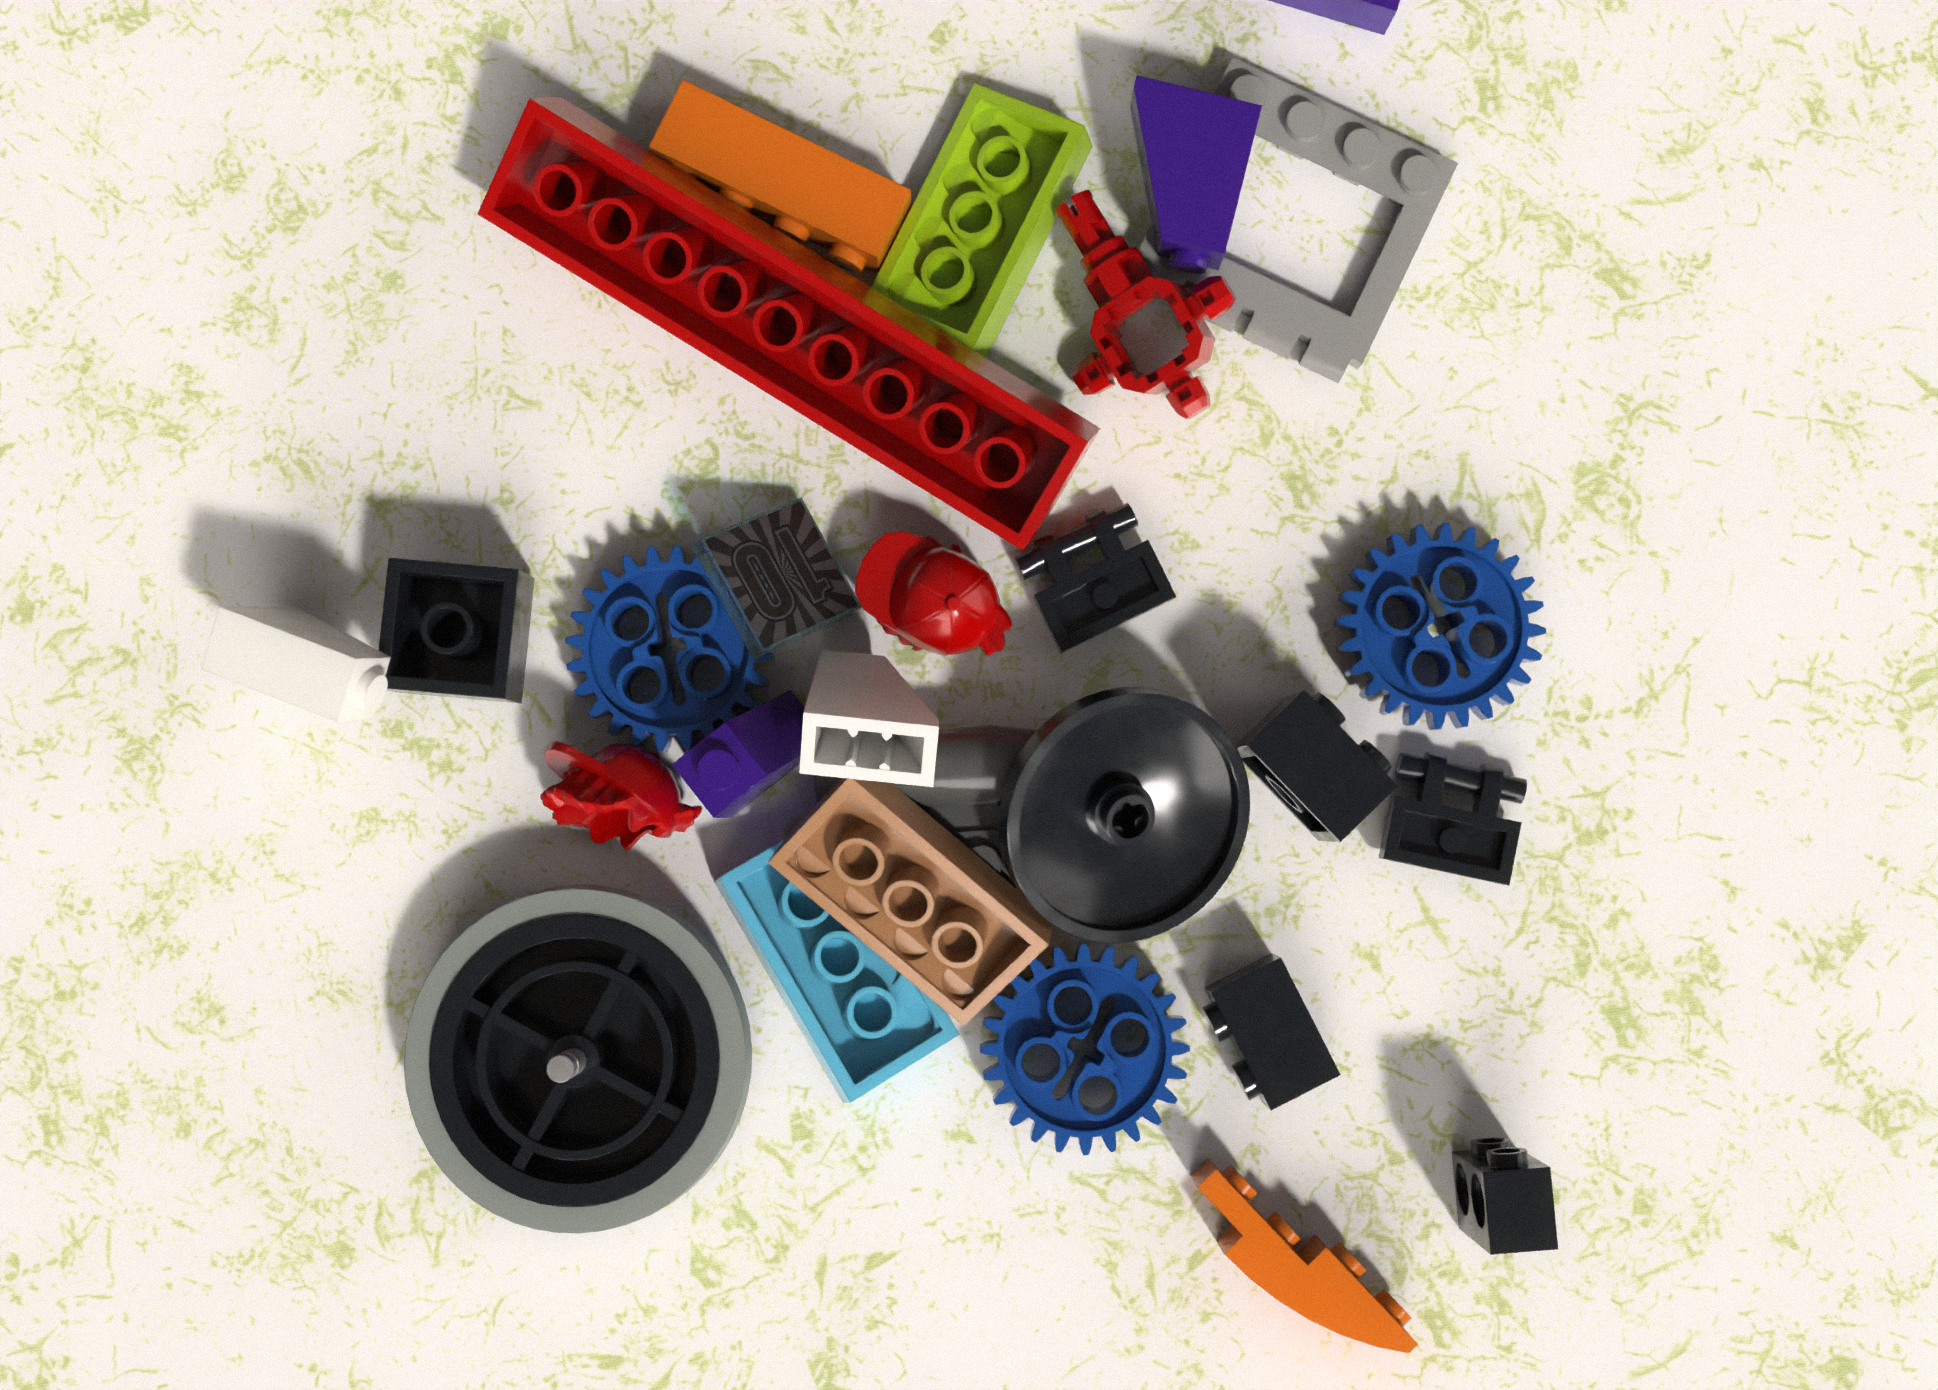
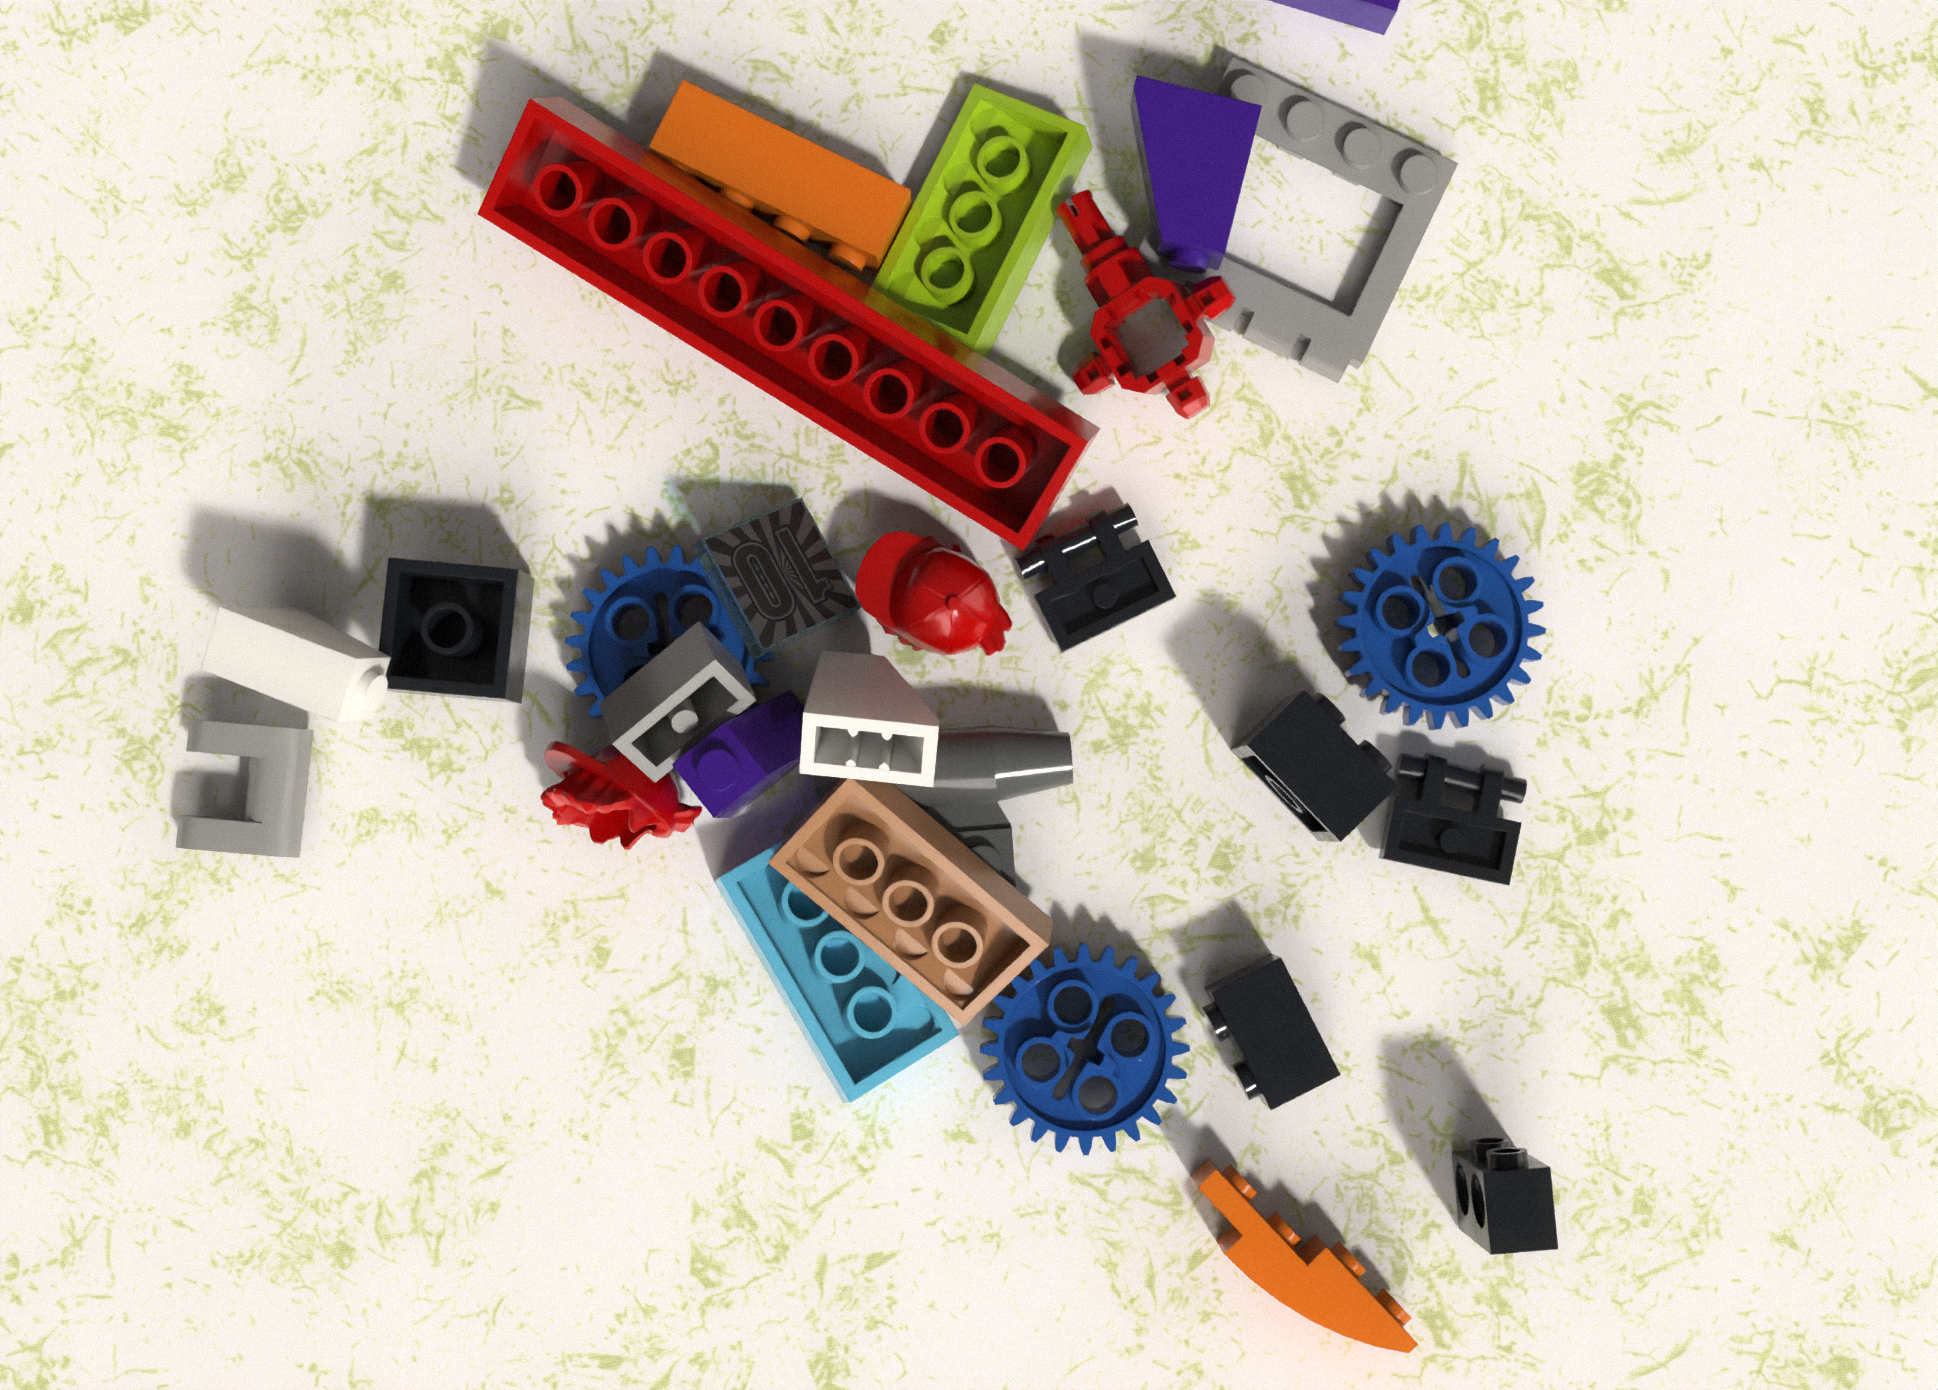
(273, 792): none -> light grey connector
(578, 1059): black wheel -> none
(676, 701): none -> light grey brick
(1124, 814): black dish -> none

